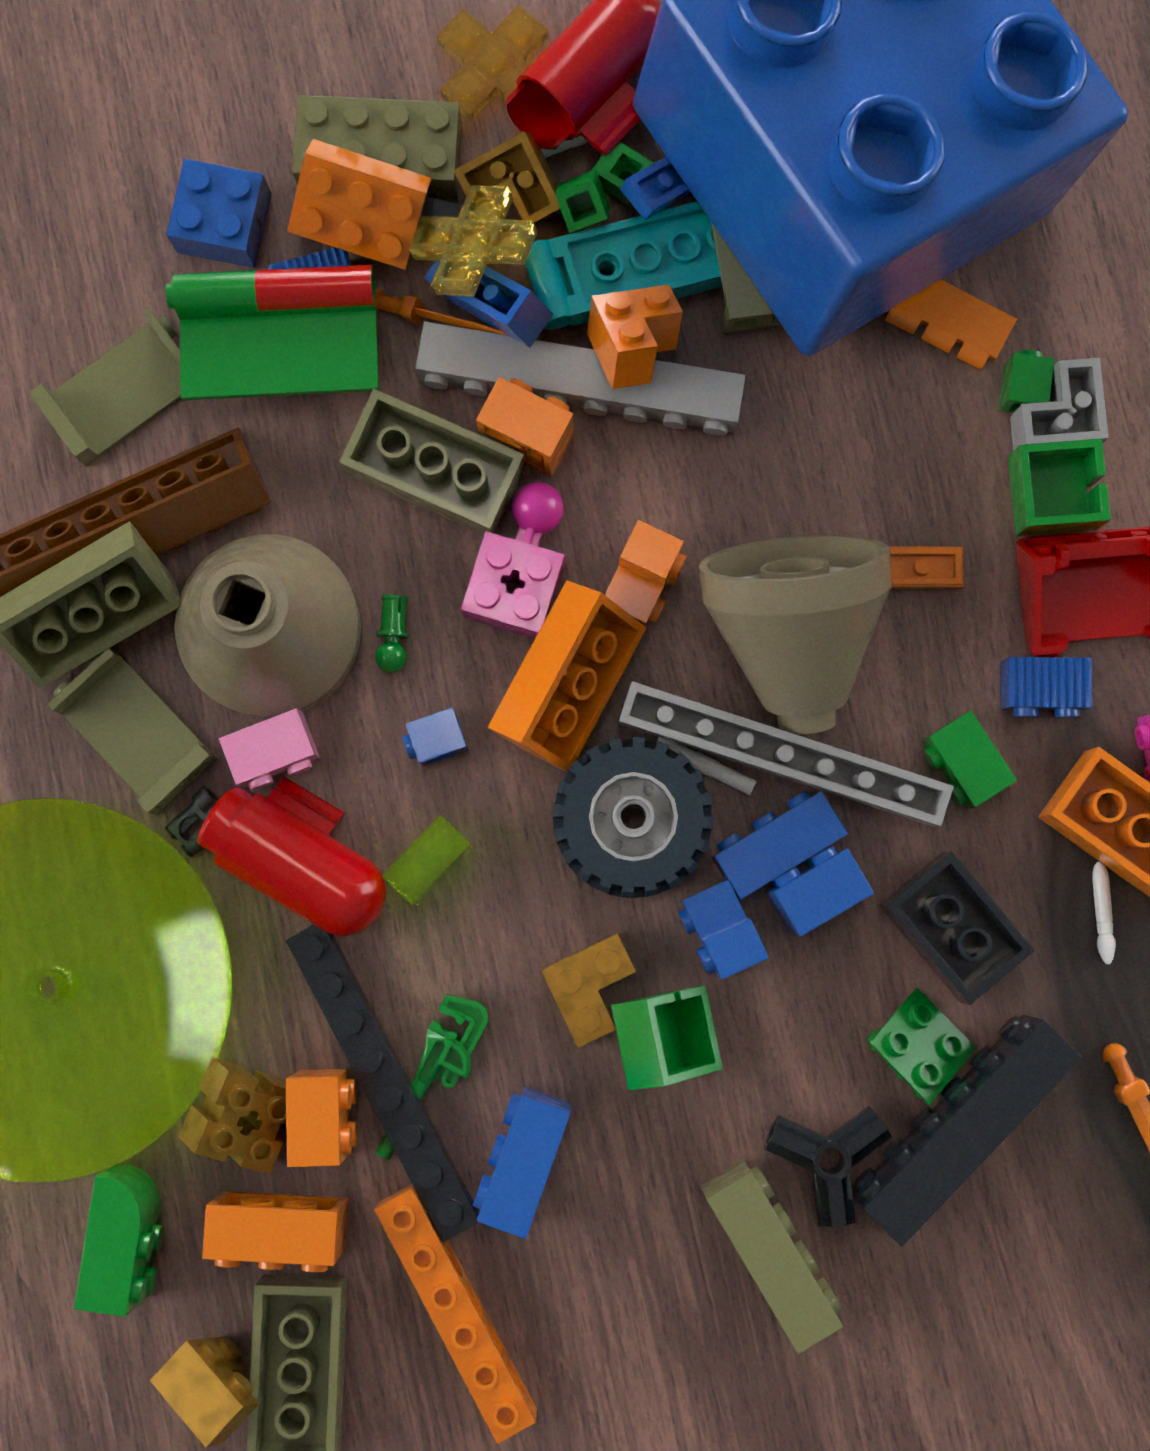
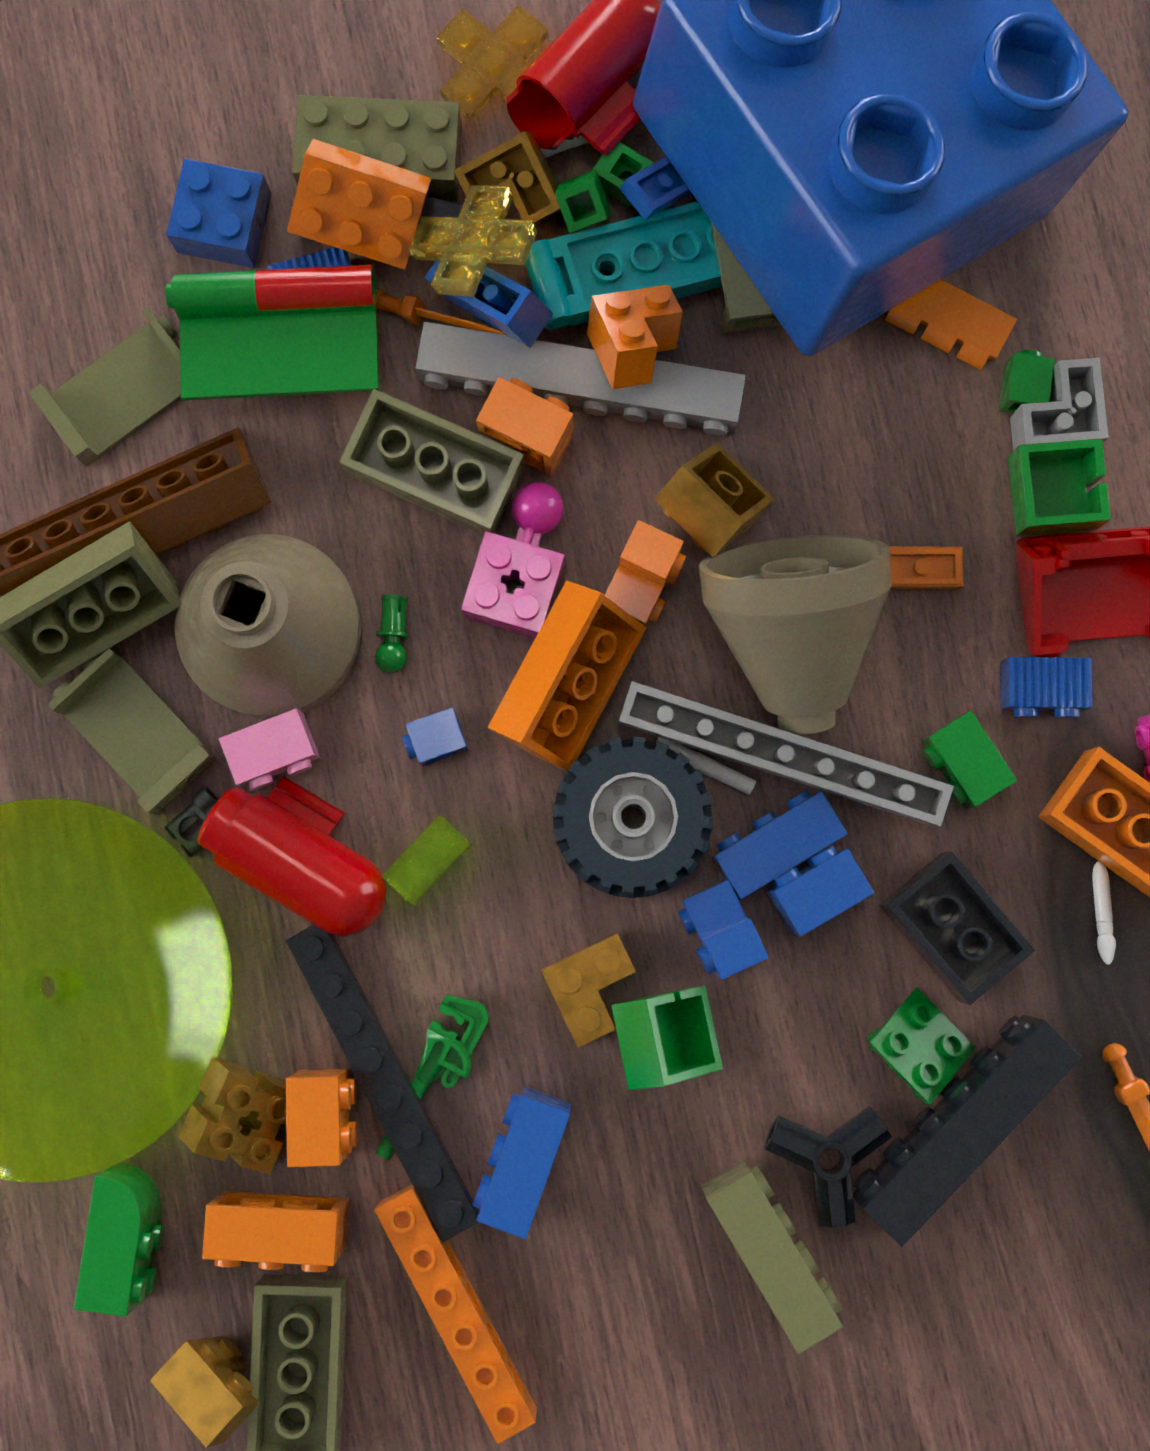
(713, 499): none -> pearl gold brick

